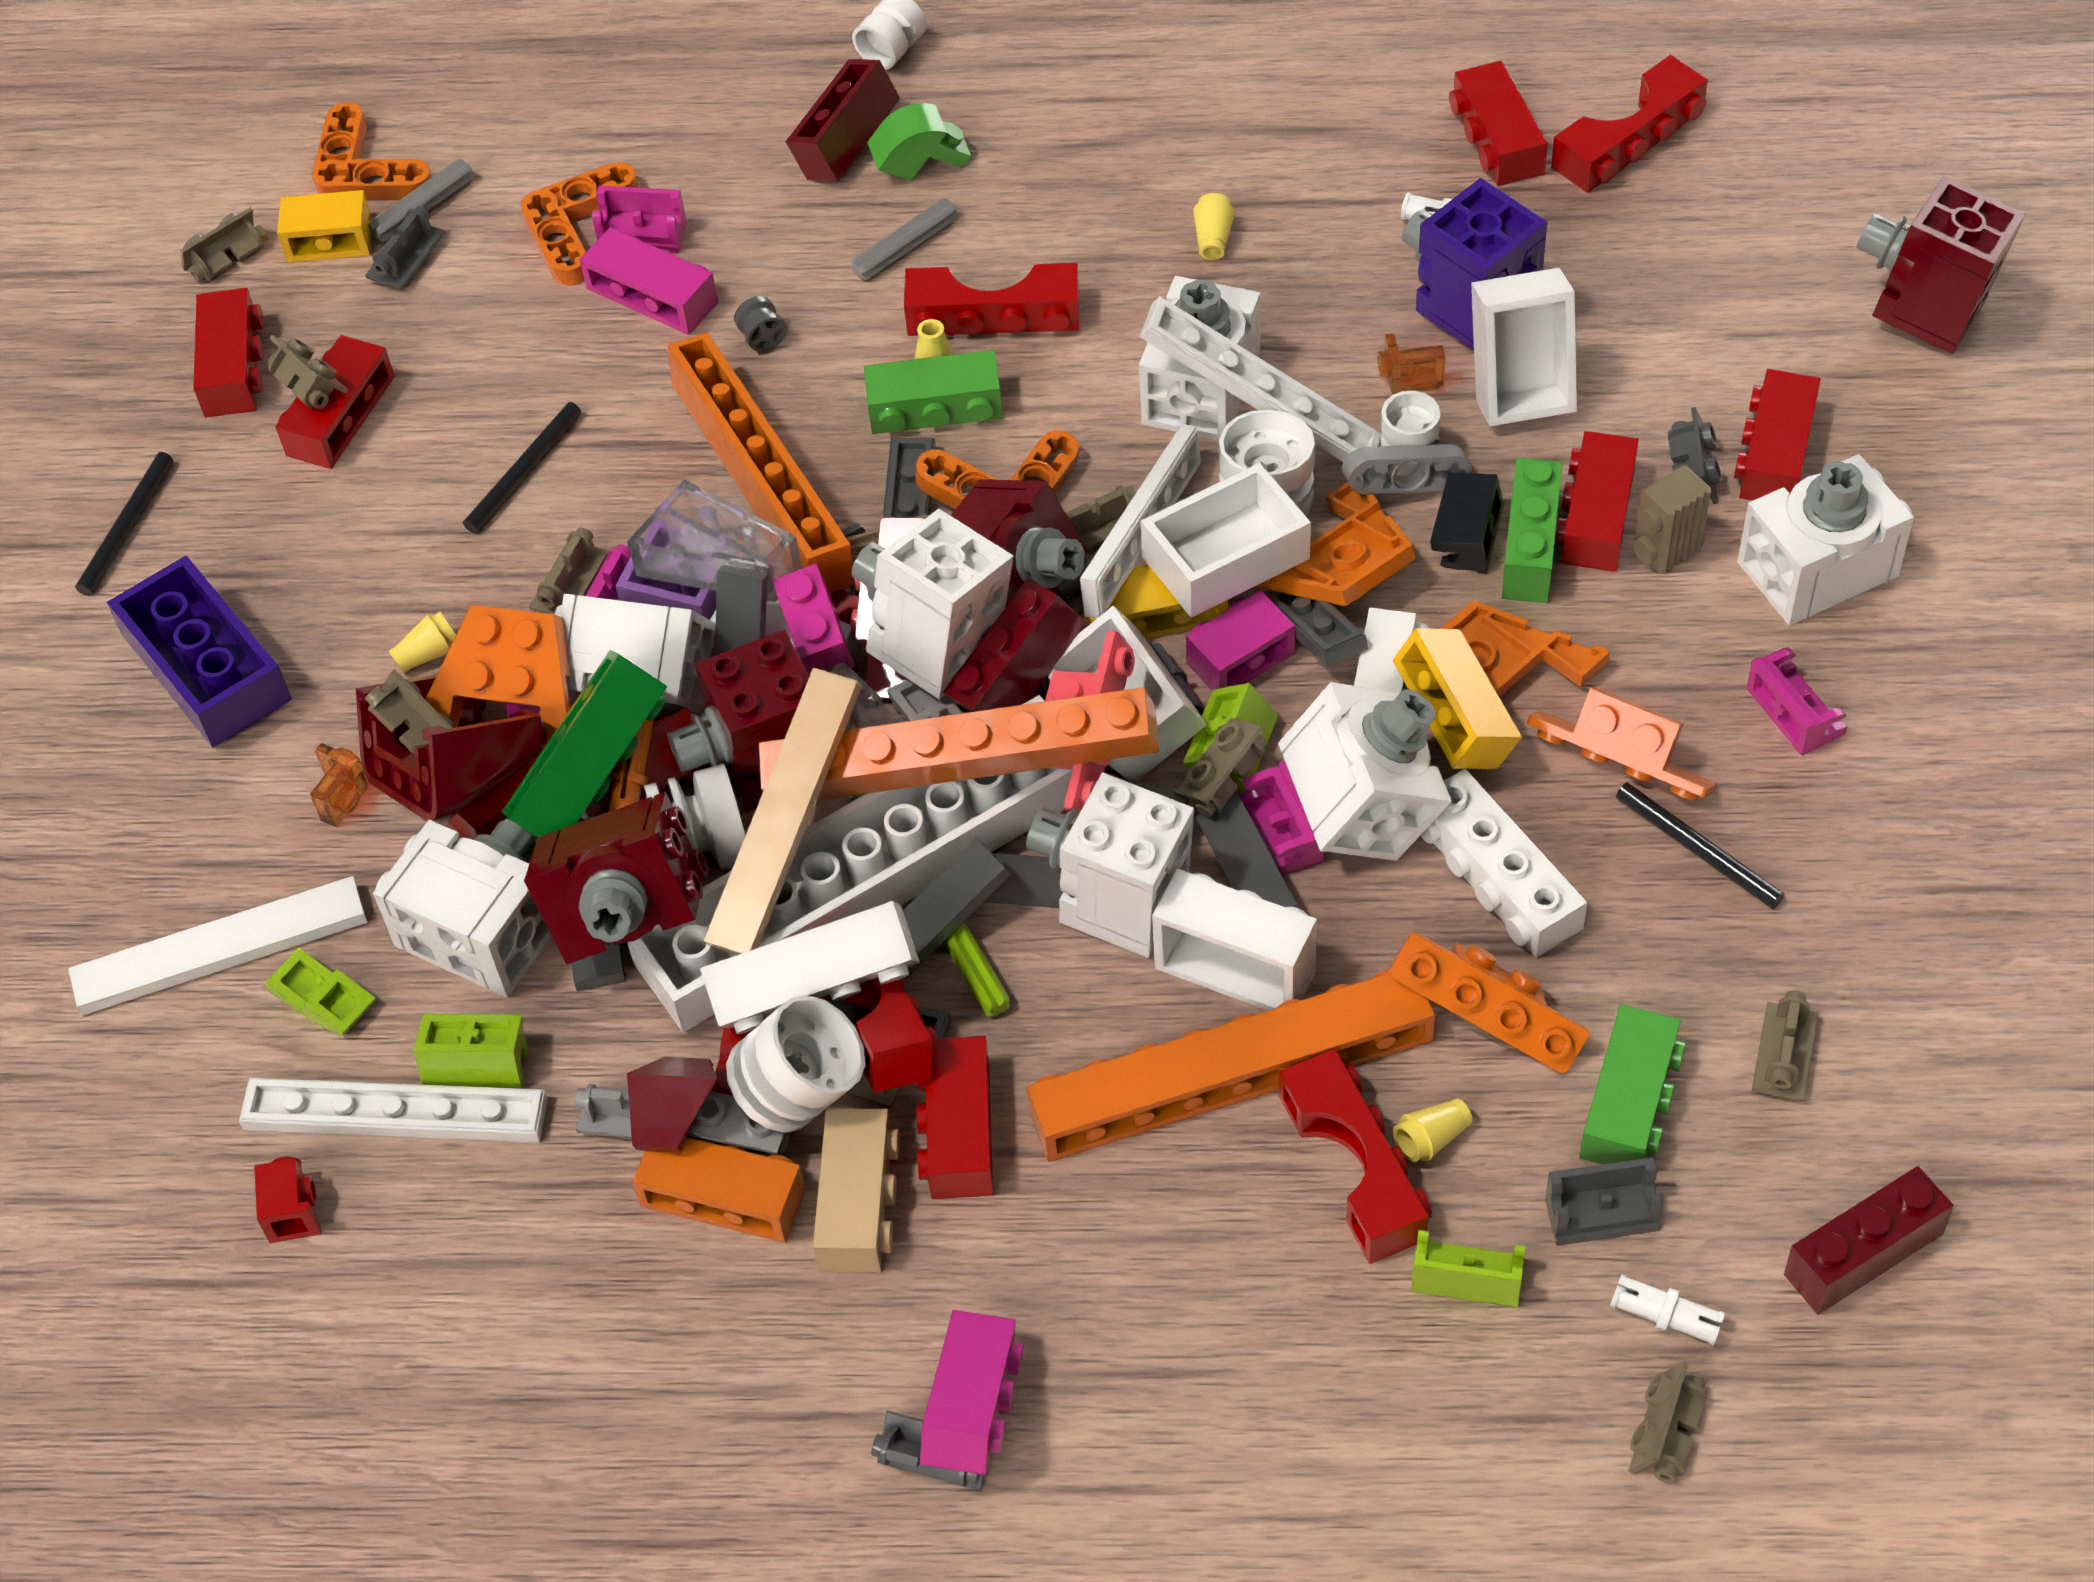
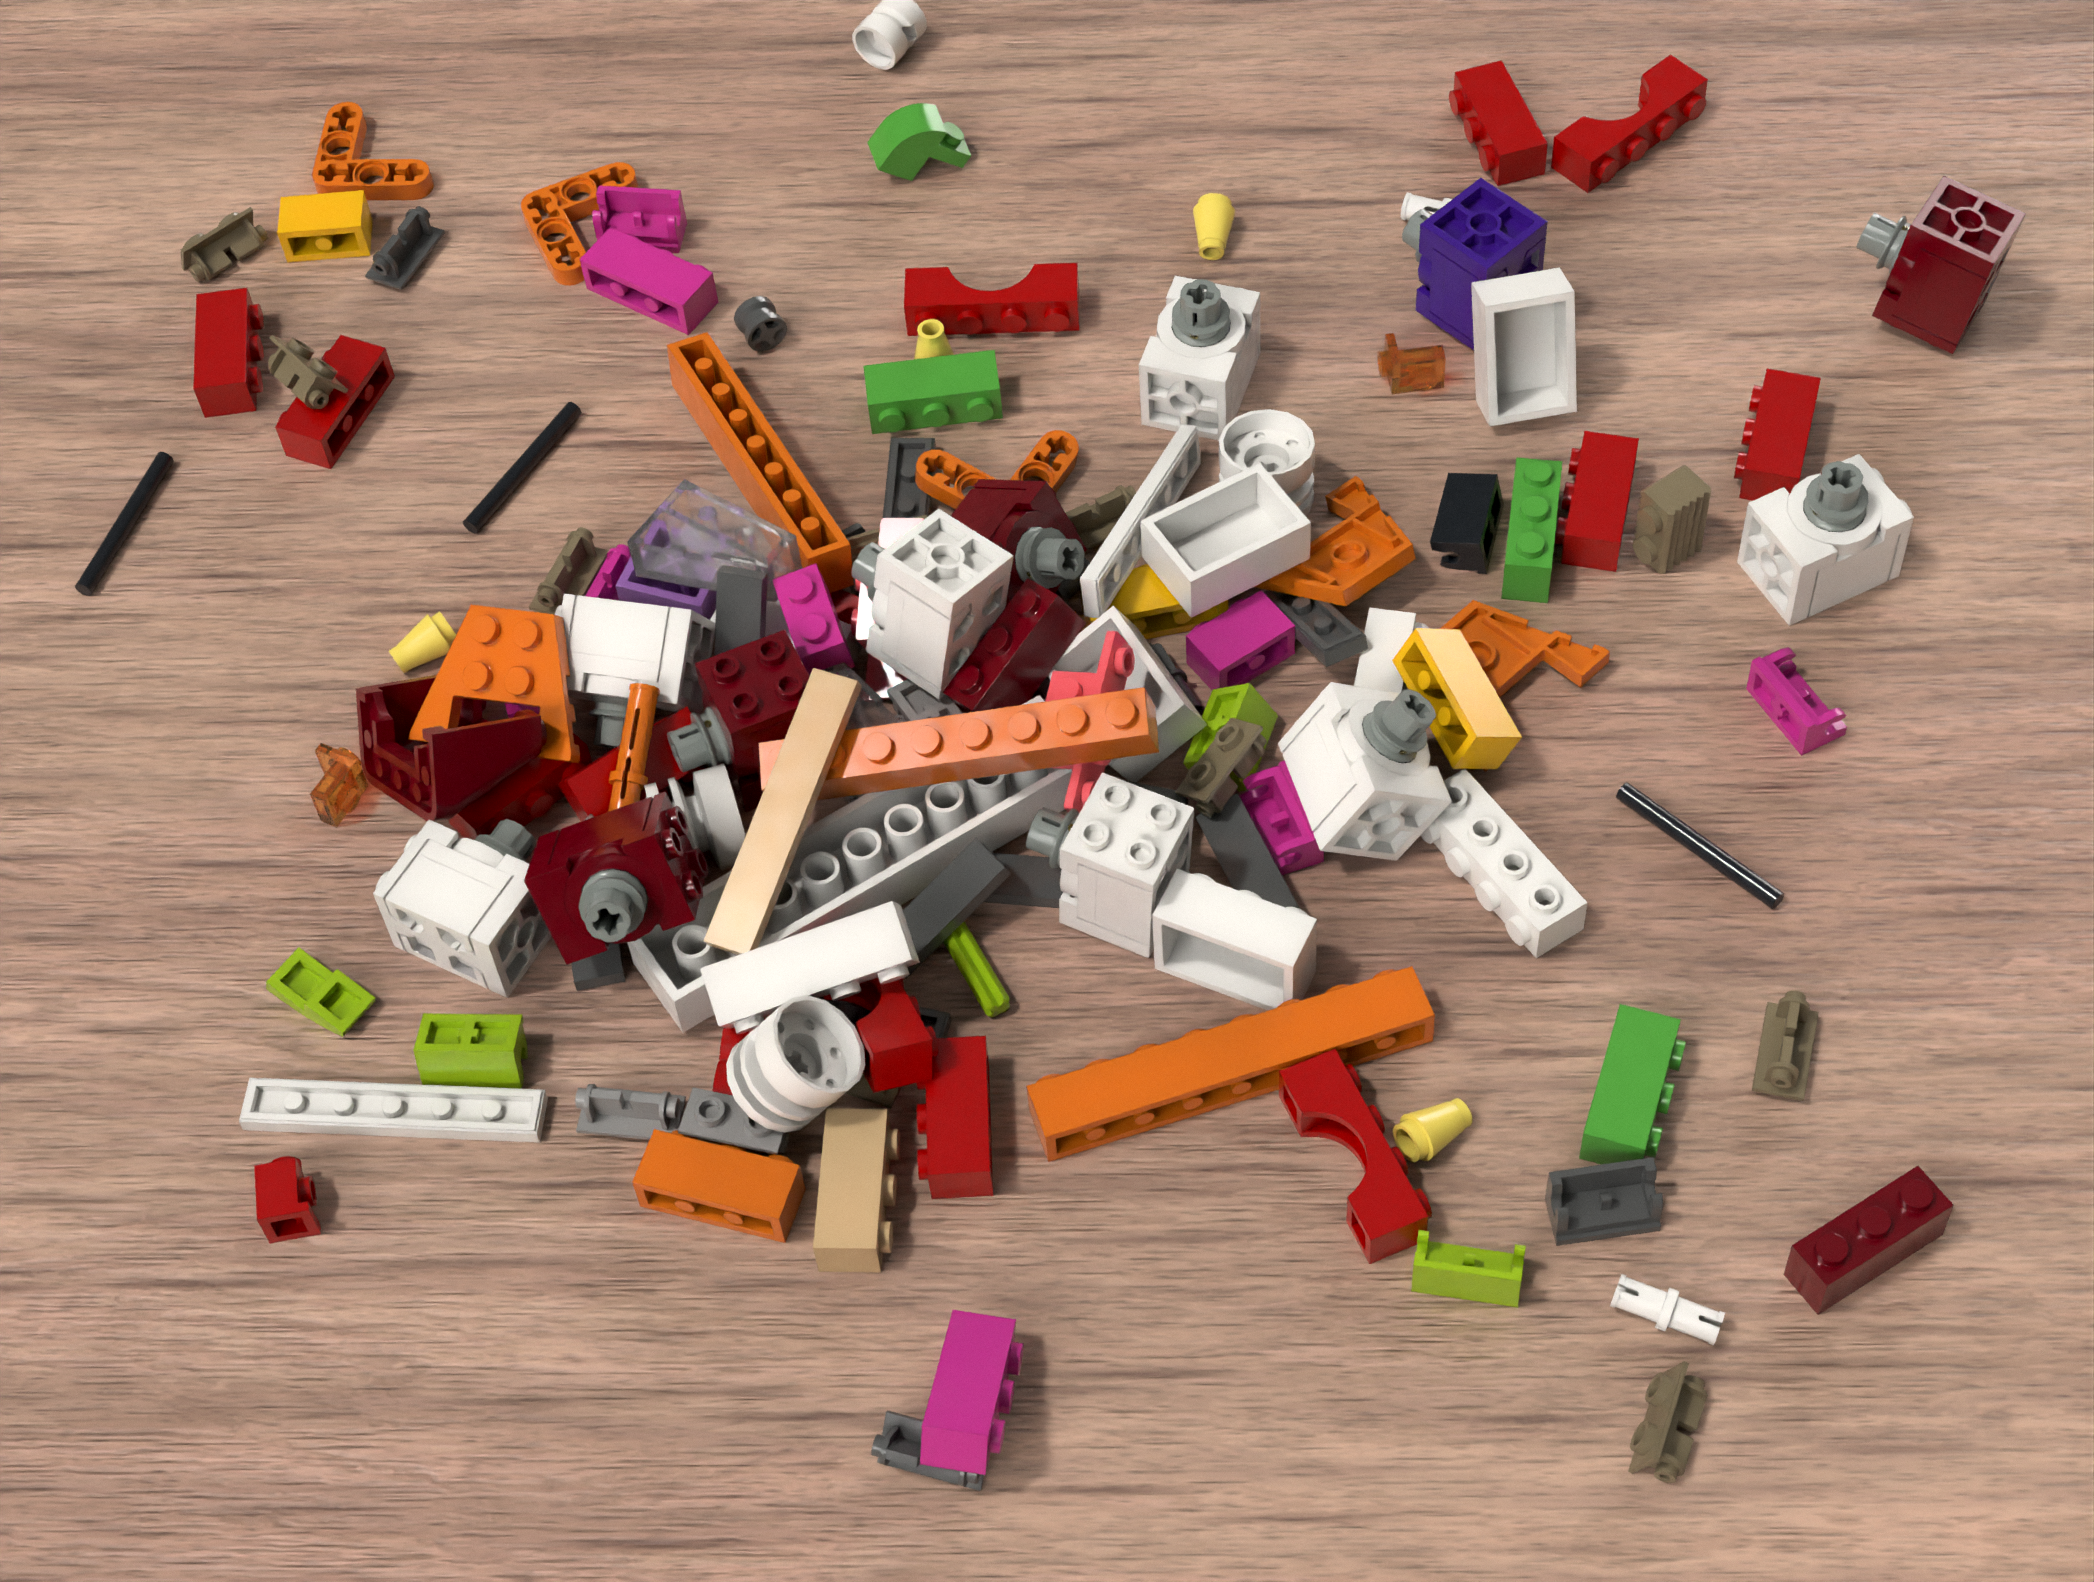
(199, 651): dark purple brick -> none
(217, 945): white tile -> none
(402, 702): dark tan hinge -> none
(426, 196): light grey axle -> none
(586, 747): green brick -> none
(666, 1100): dark red slope -> none
(843, 120): dark red brick -> none
(904, 239): light grey axle -> none
(1253, 378): white tile -> none
(1389, 460): light grey beam -> none
(1410, 420): white wheel -> none
(1490, 998): orange bracket -> none
(1627, 734): bracket -> none
(1694, 443): dark grey hinge -> none

